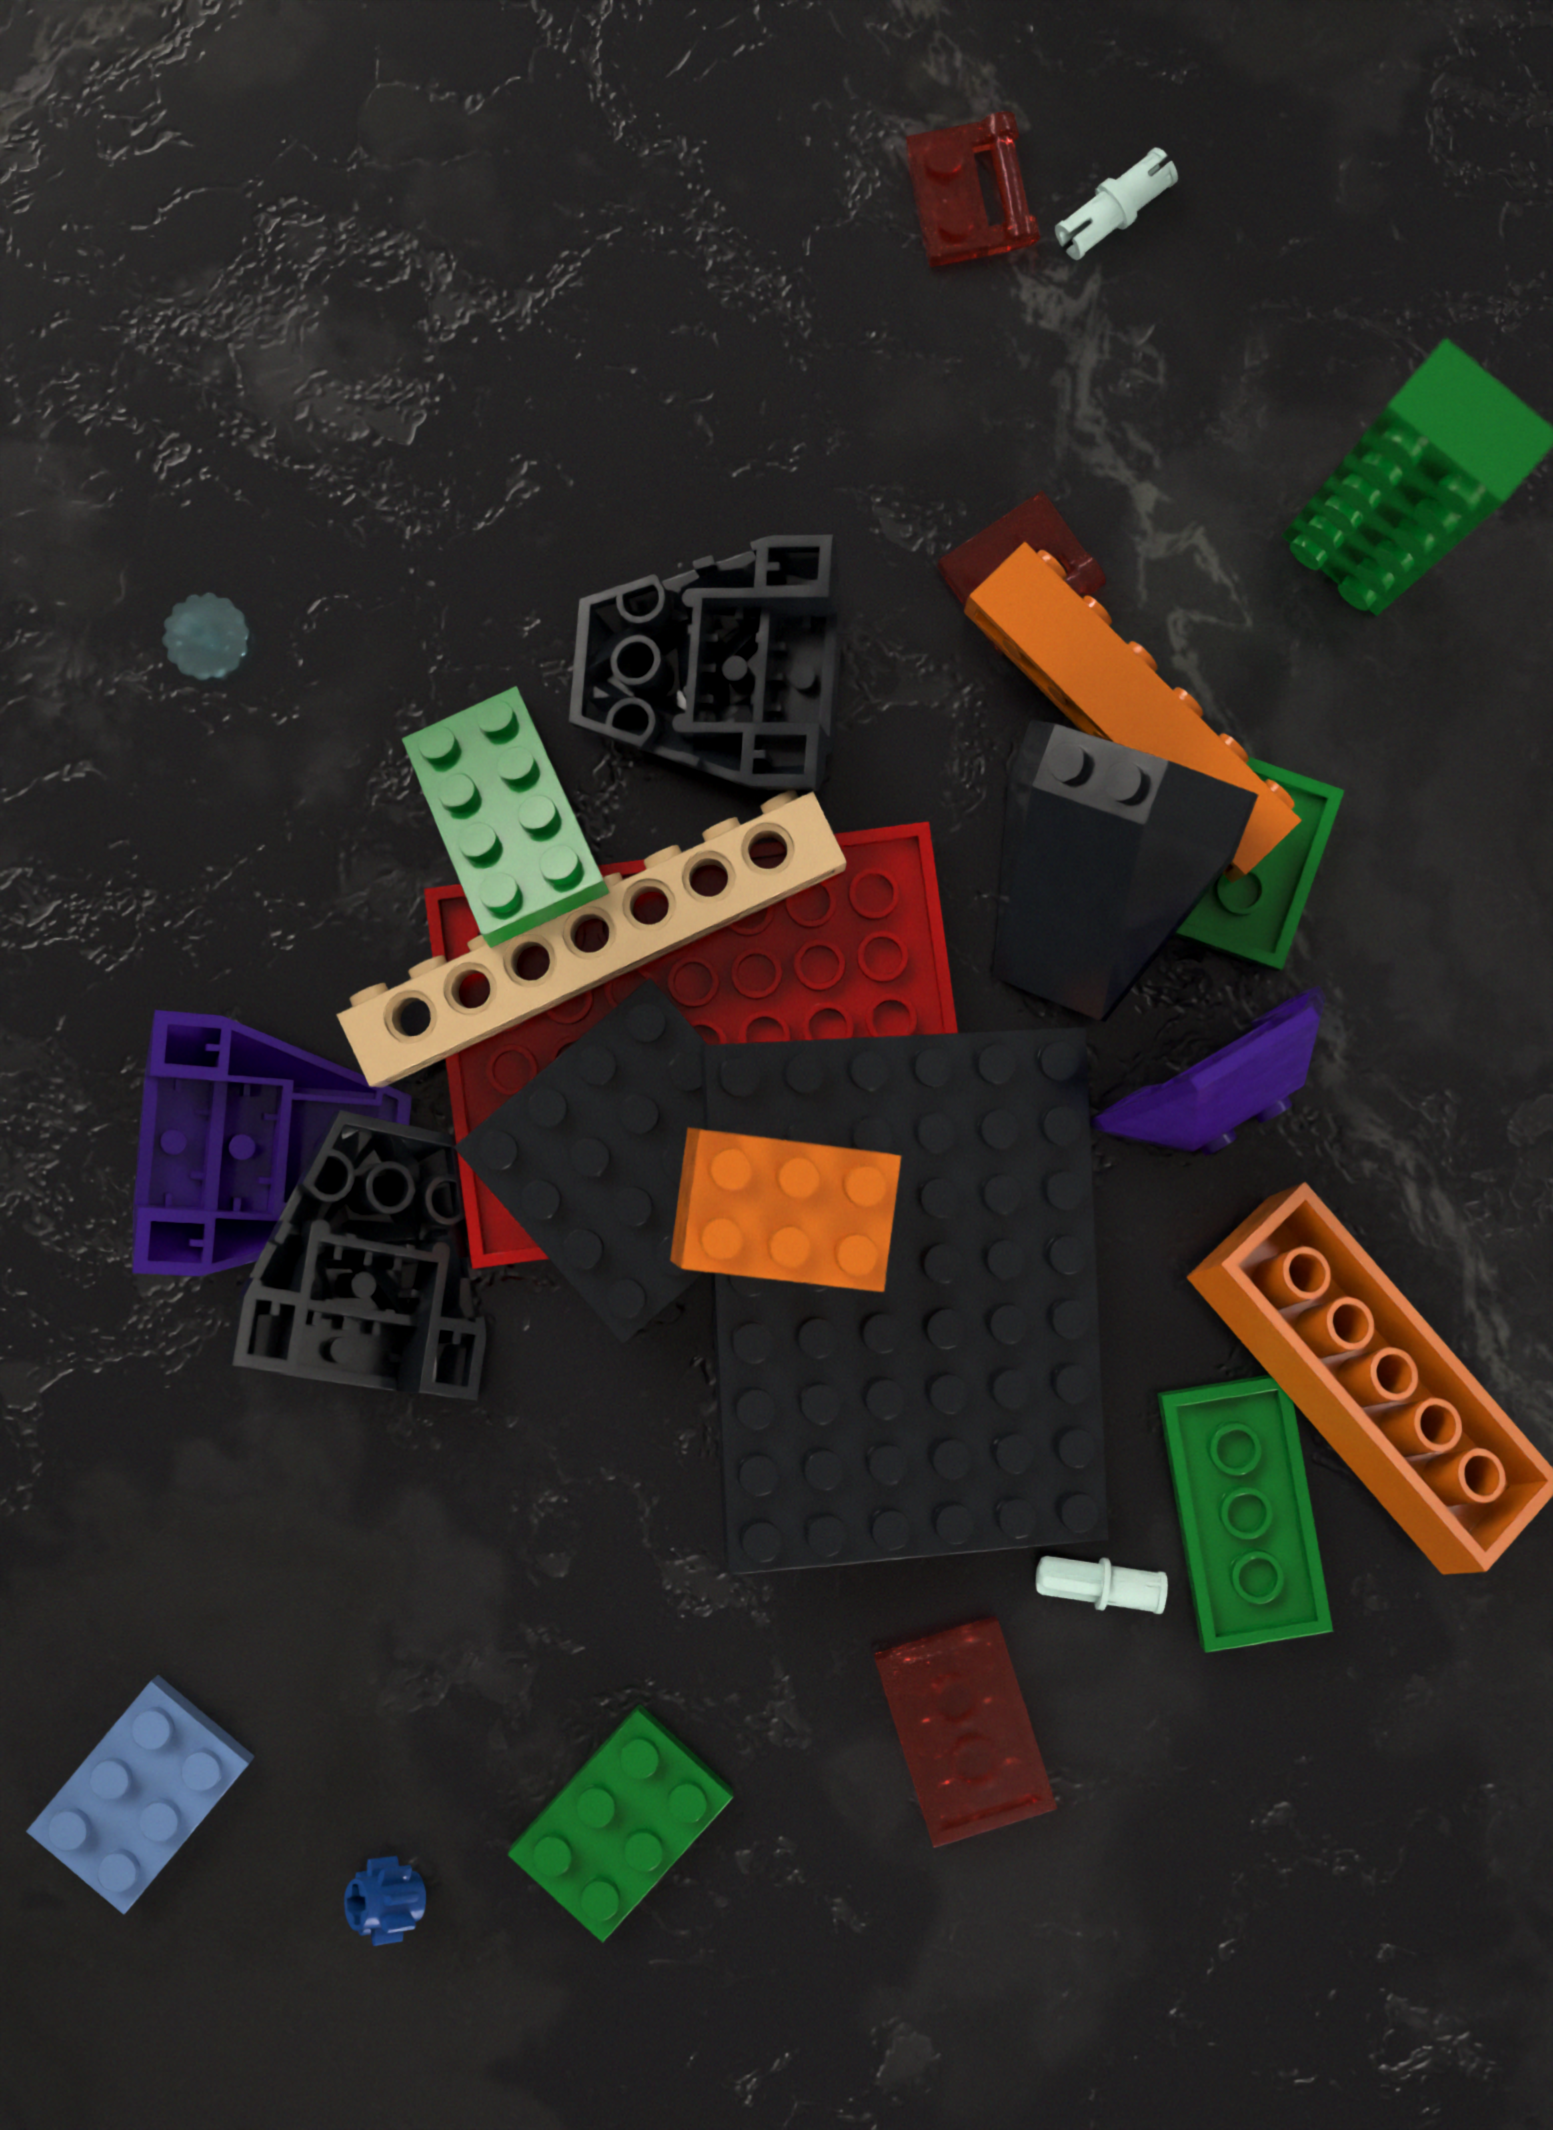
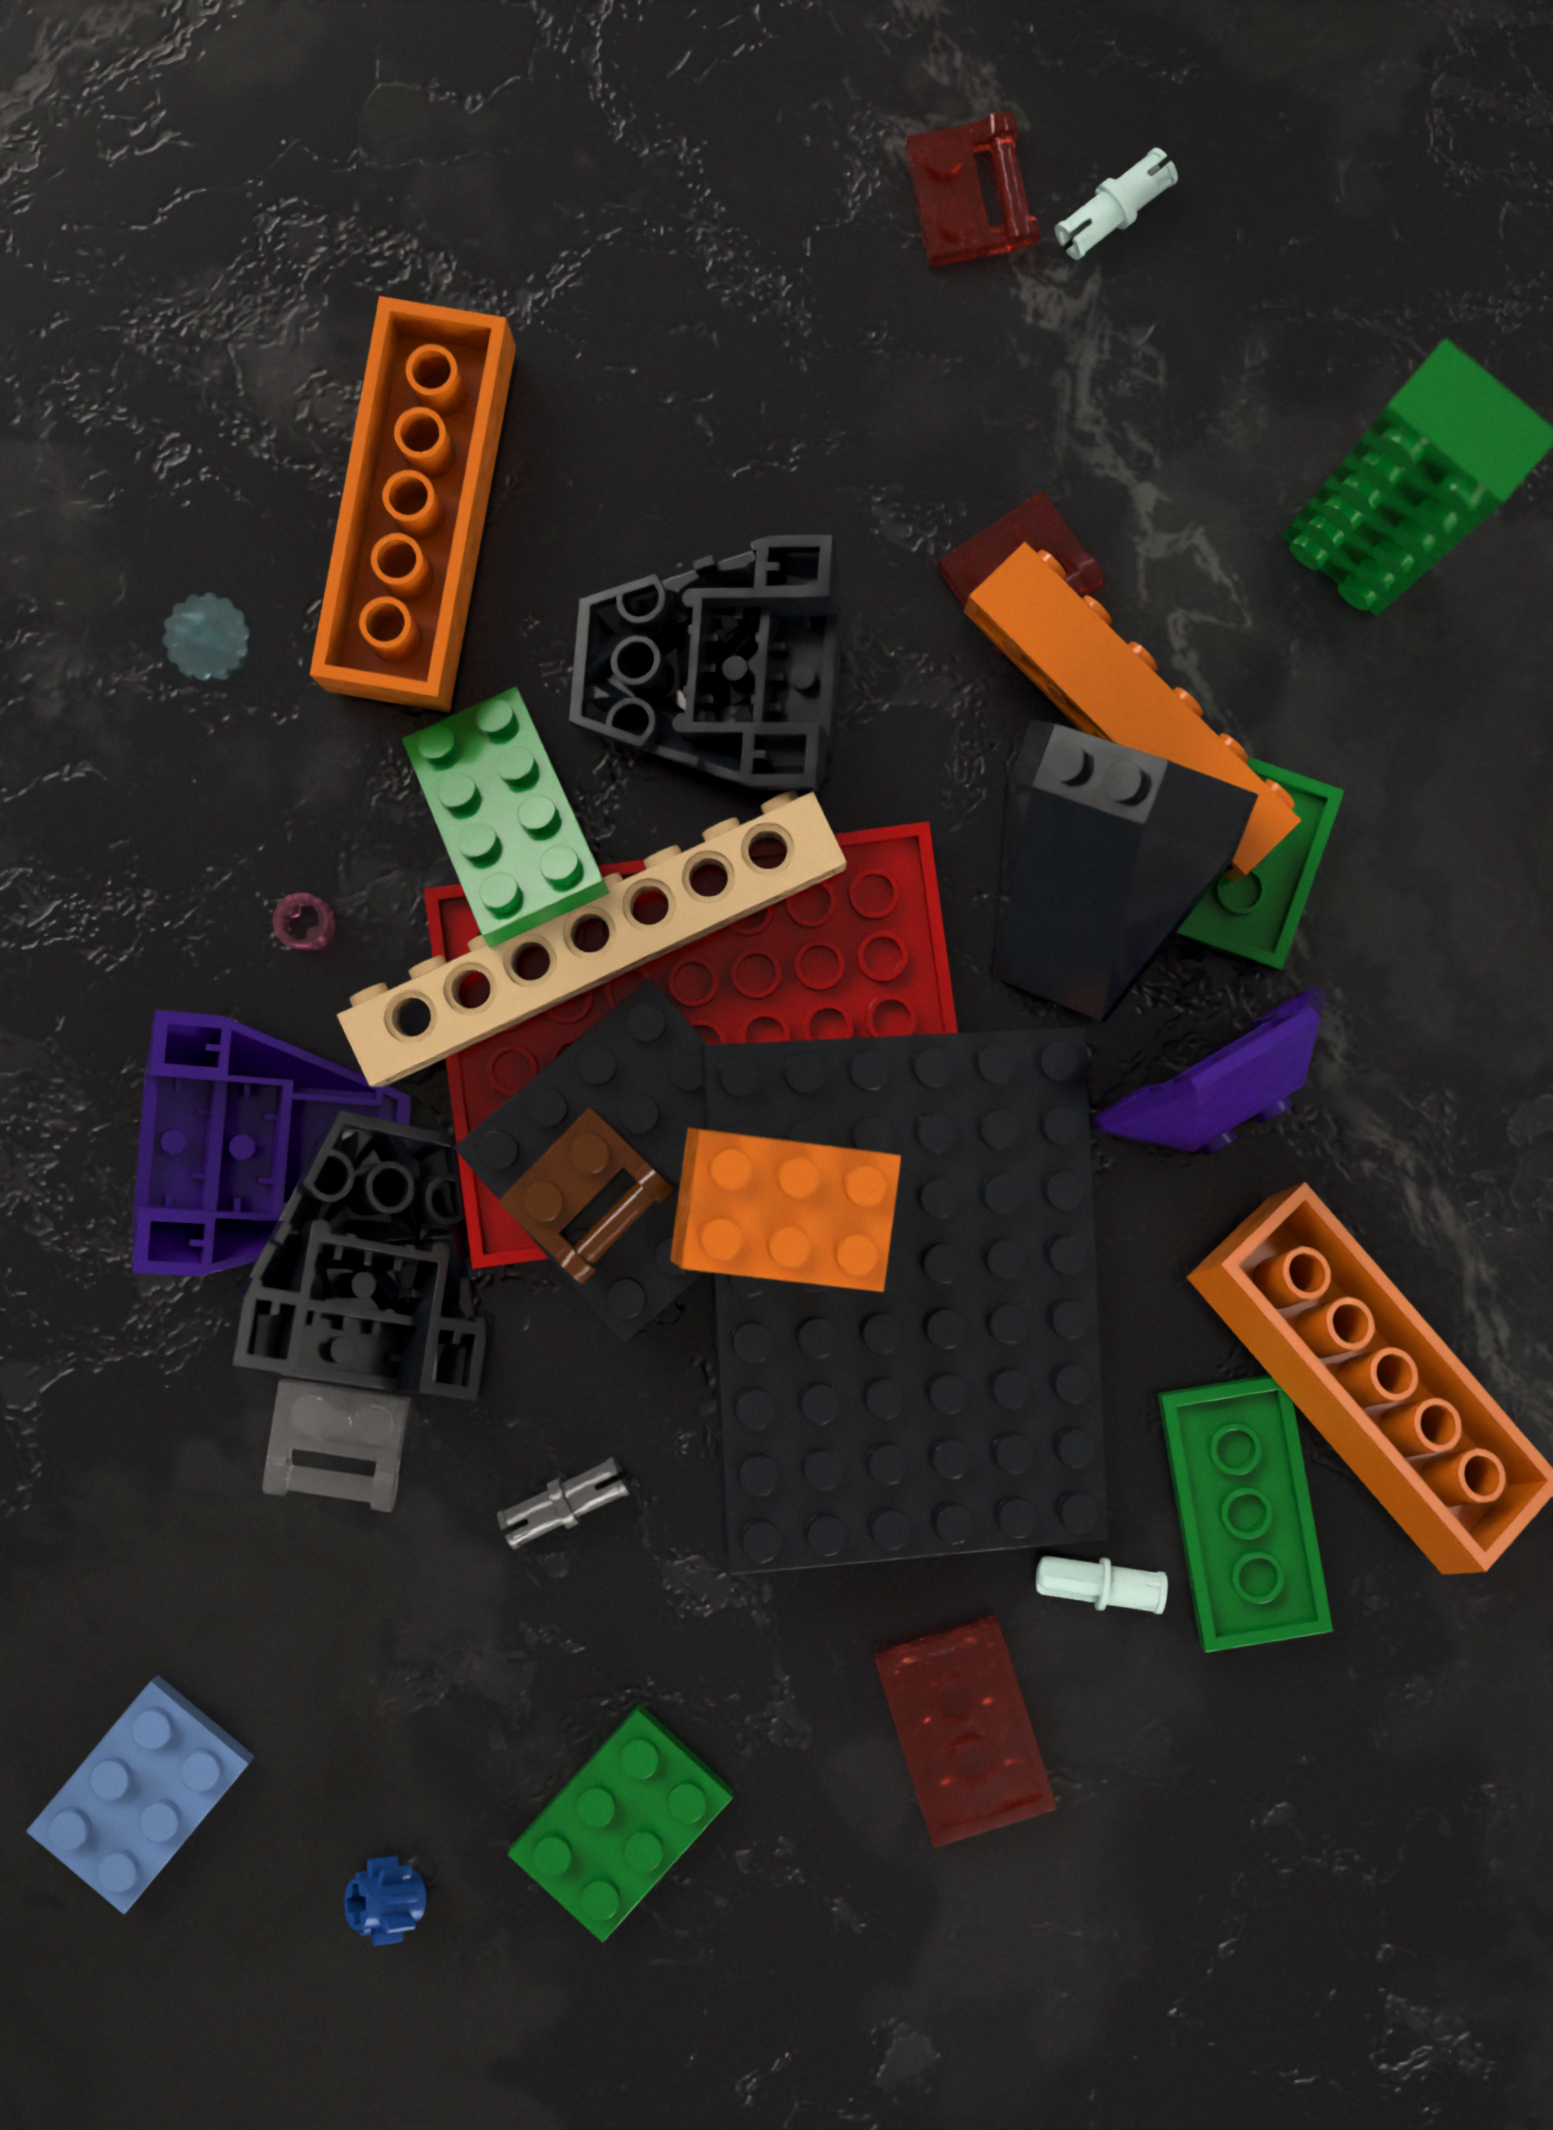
(316, 936): none -> clear pink bush
(339, 1424): none -> clear plate
(414, 504): none -> orange brick
(563, 1503): none -> dark grey pin
(569, 1179): none -> reddish brown plate

